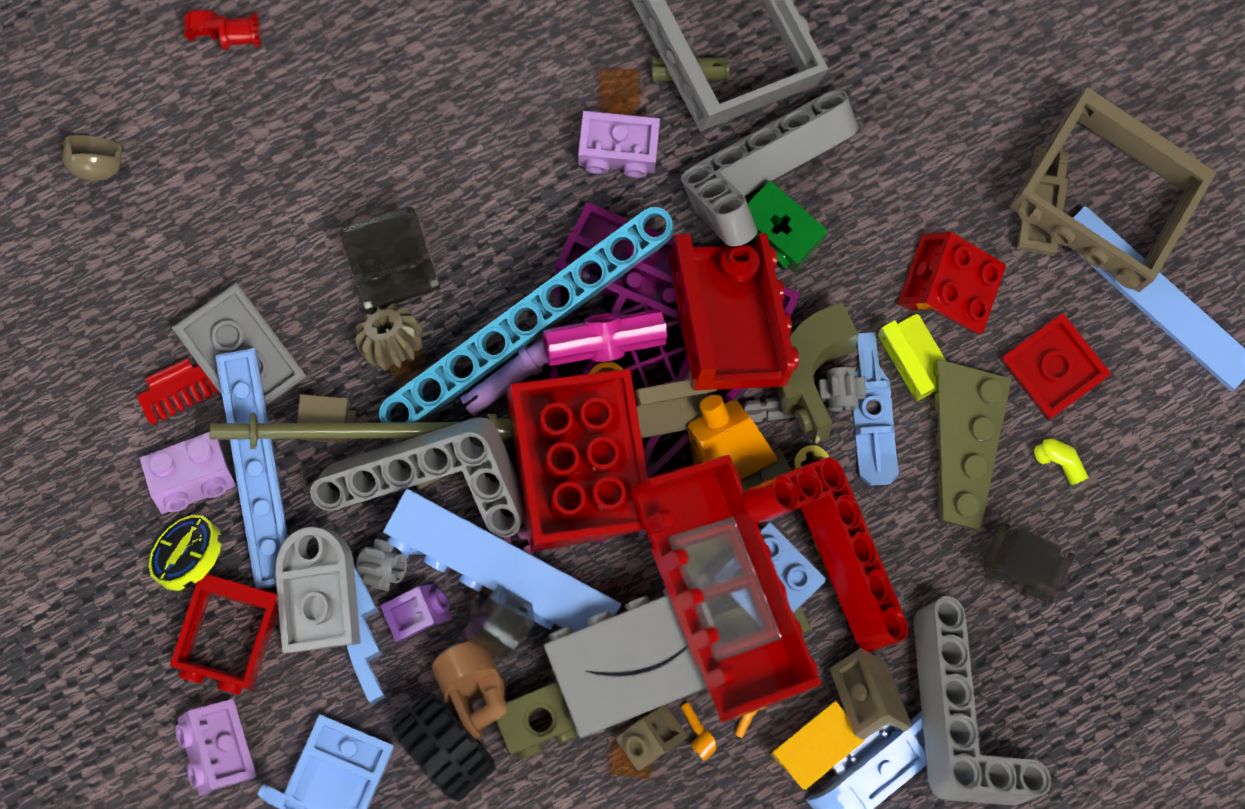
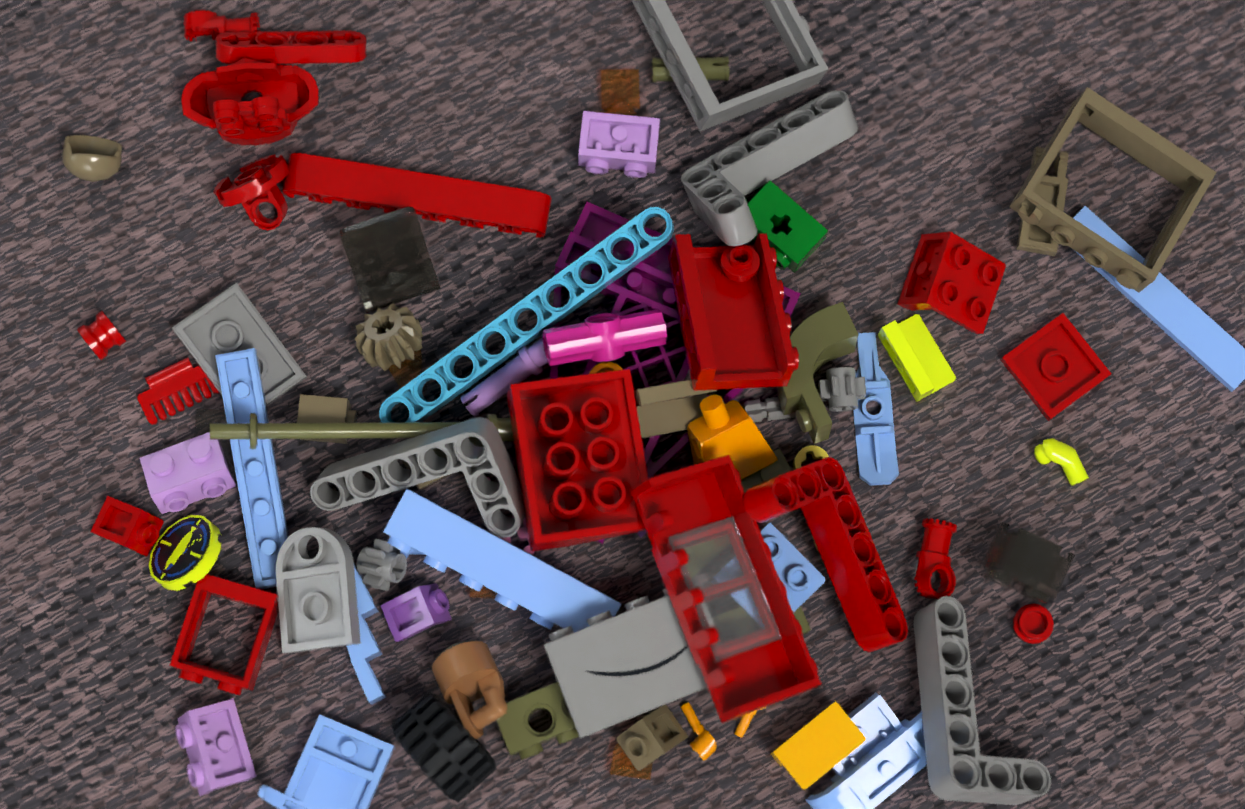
(101, 335): none -> red wheel
(127, 526): none -> red bracket
(217, 100): none -> red piece
(257, 185): none -> red tile
(292, 47): none -> red beam
(429, 194): none -> red beam
(499, 621): clear smoke brick -> none
(869, 694): dark tan panel -> none
(935, 557): none -> red connector
(969, 430): olive wing -> none
(1033, 623): none -> red plate

